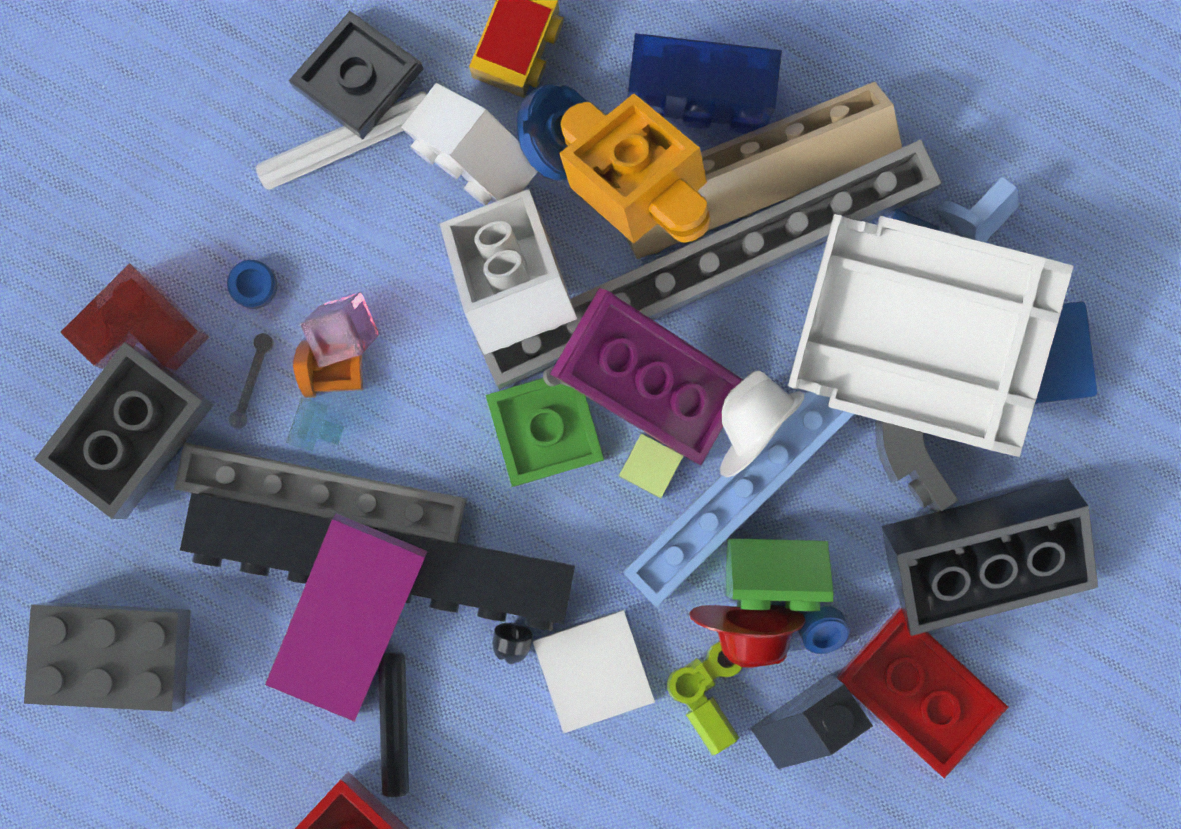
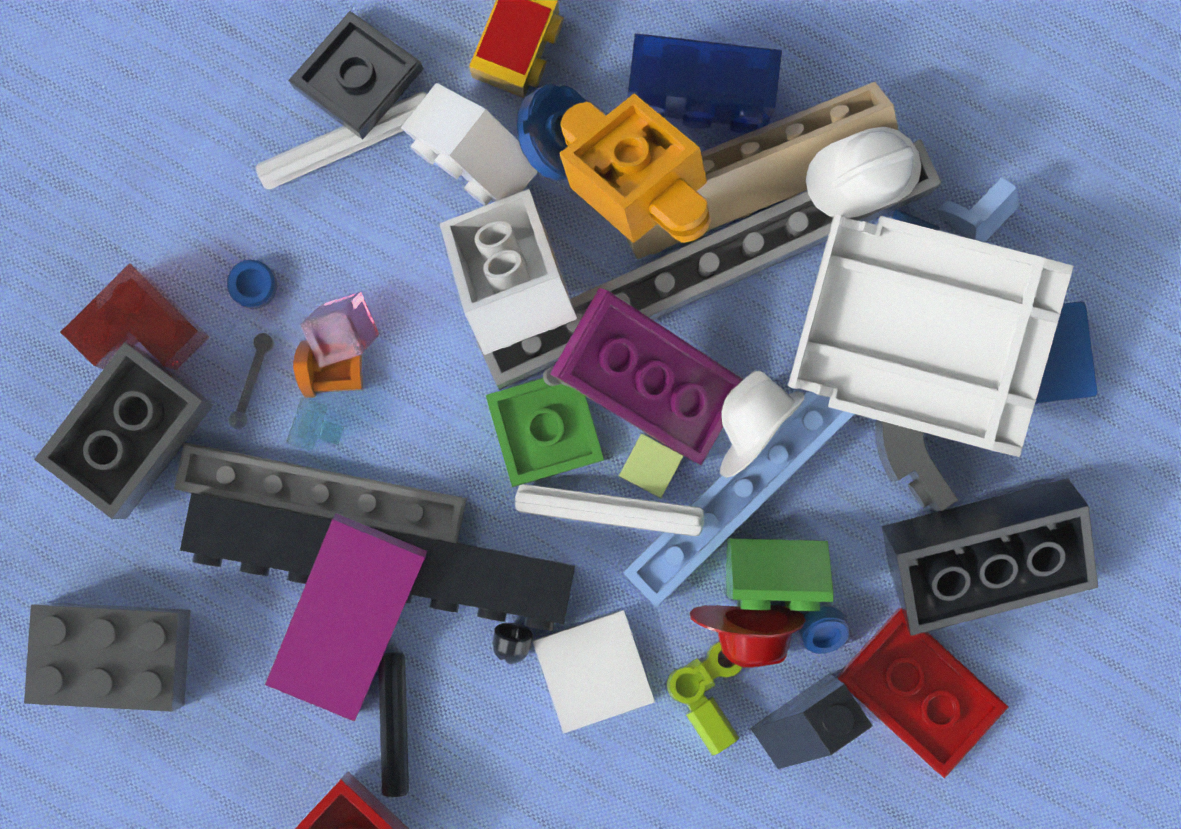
(610, 510): none -> white axle
(863, 172): none -> white piece

